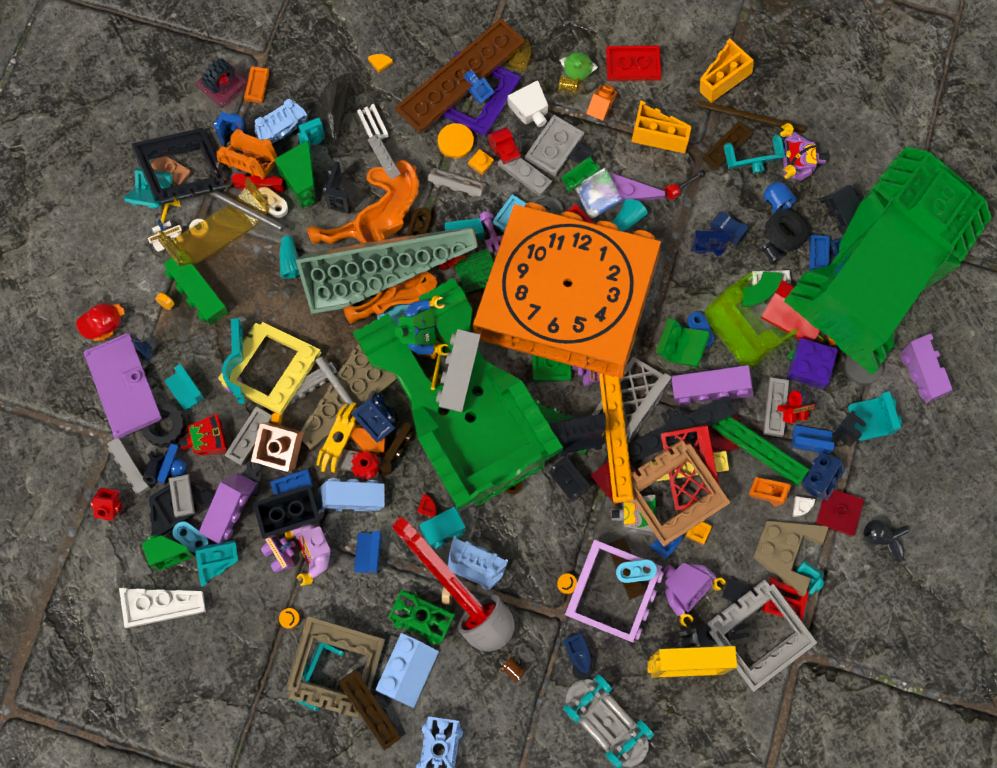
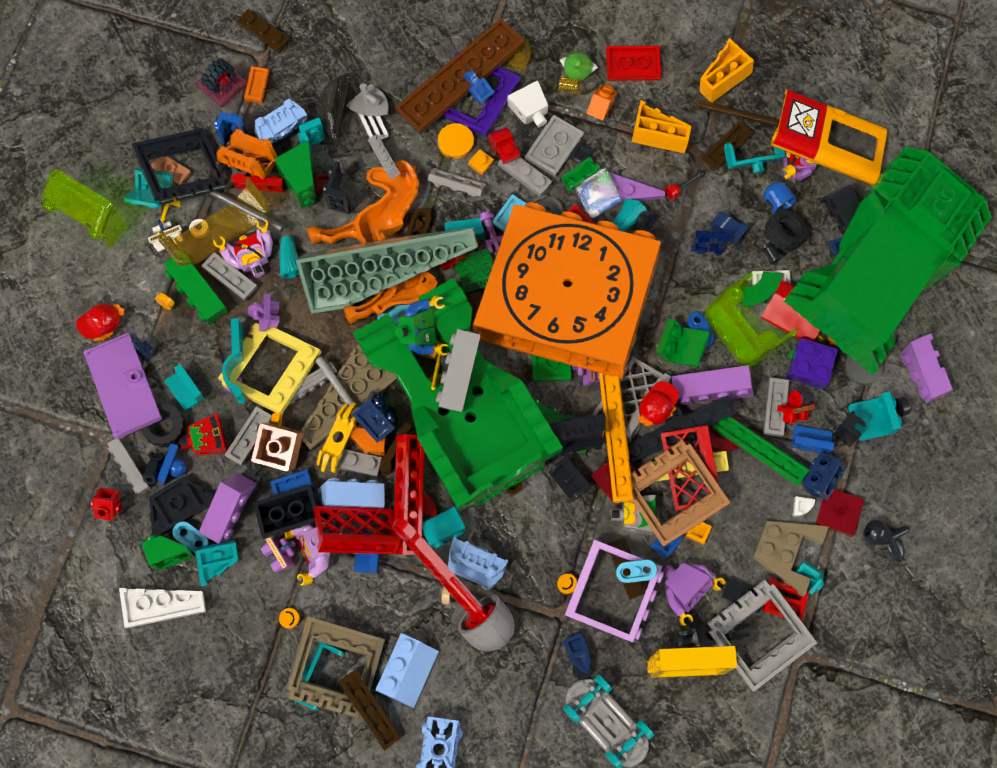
(83, 206): none -> clear neon green windscreen
(182, 496): light grey tile -> none
(229, 276): none -> light grey plate
(248, 251): none -> torso
(262, 312): none -> medium lavender hips
(263, 31): none -> dark brown plate
(275, 202): plate -> none
(320, 180): none -> red tile
(358, 541): none -> red fence
(368, 471): red brick -> none
(369, 102): none -> light grey shield
(380, 61): light orange tile -> none
(409, 485): none -> red brick
(421, 627): green piece -> none
(513, 670): reddish brown bush -> none
(645, 220): none -> black tile
(658, 404): none -> red hair
(770, 491): orange slope -> none
(806, 130): none -> piece
(819, 251): blue plate -> none
(902, 406): none -> black tile

